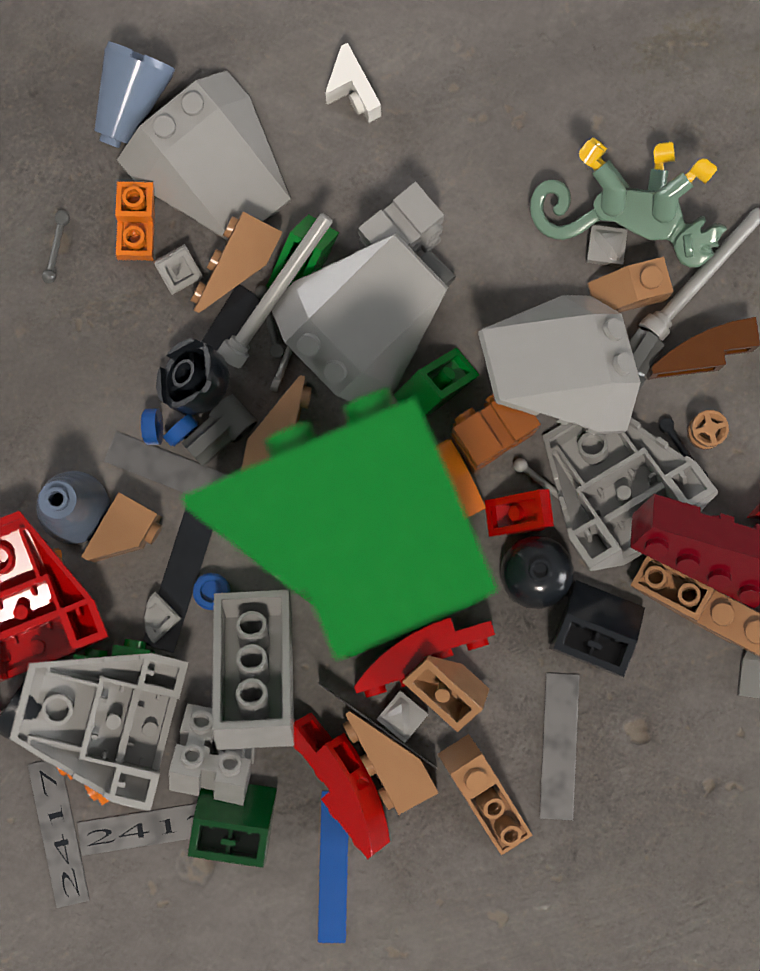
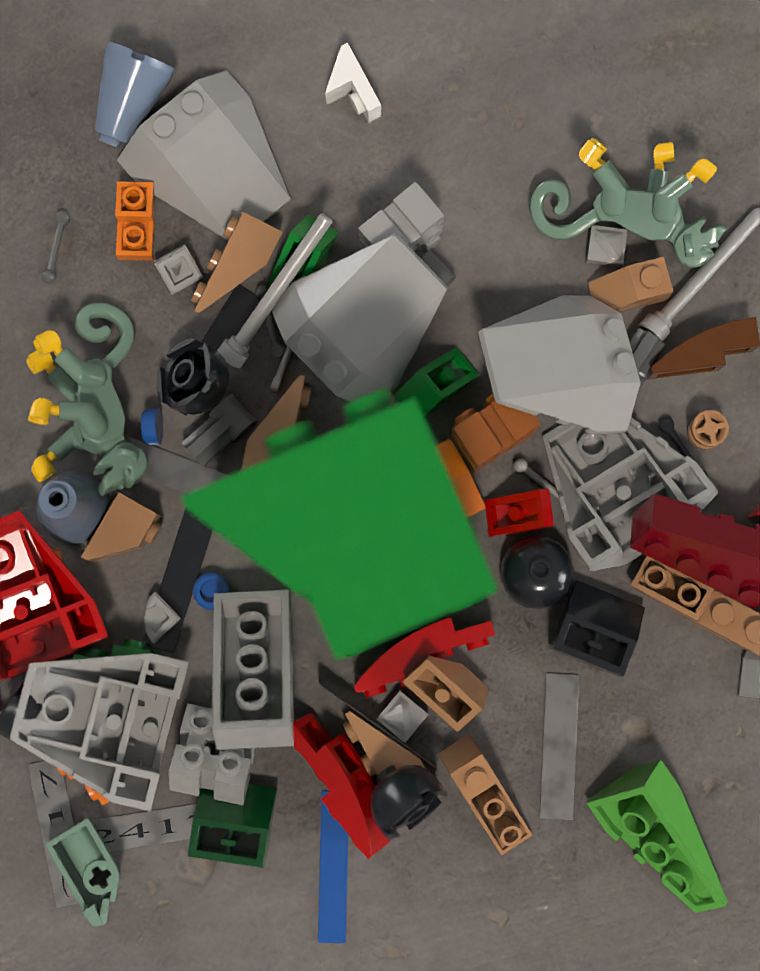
(76, 855): none -> sand green piece
(95, 405): none -> sand green animal
(180, 430): blue tile -> none
(404, 798): none -> black cylinder
(655, 821): none -> bright green wedge

